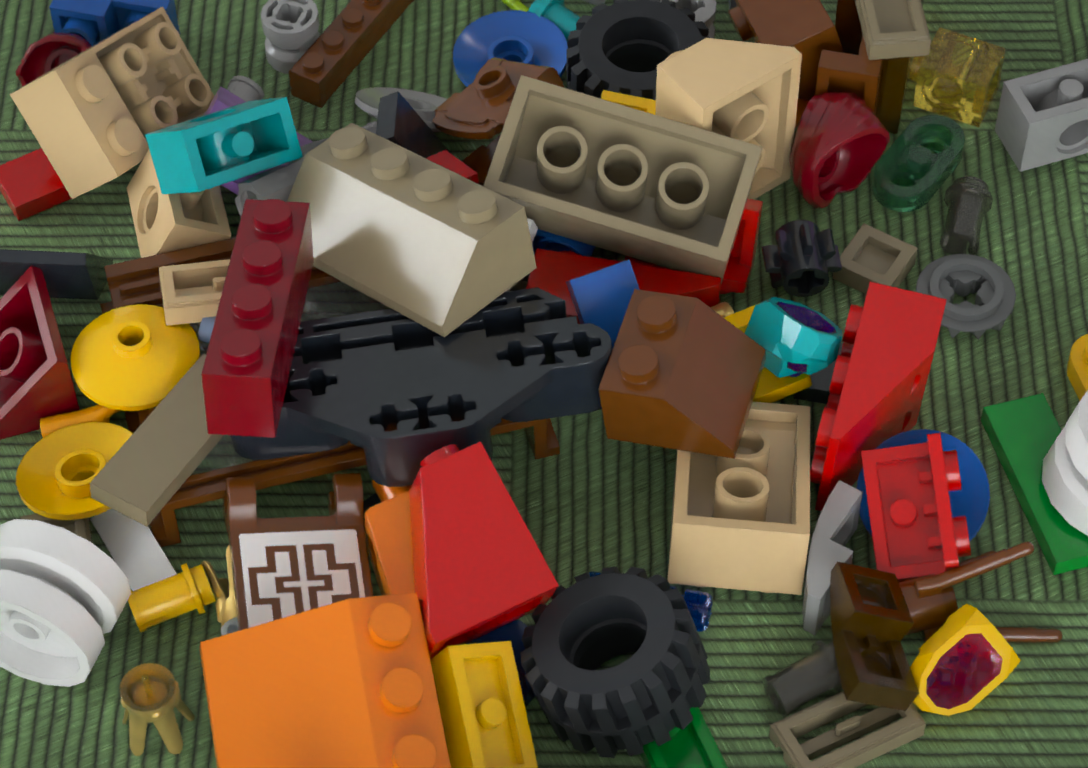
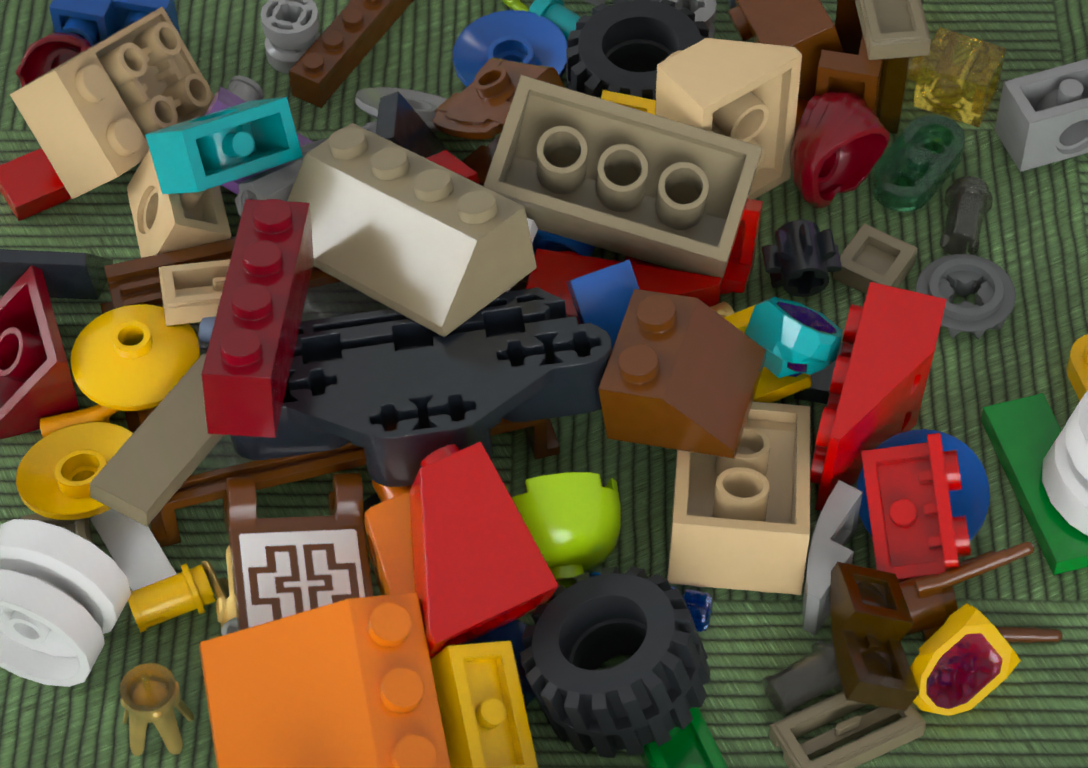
(571, 521): none -> lime cylinder

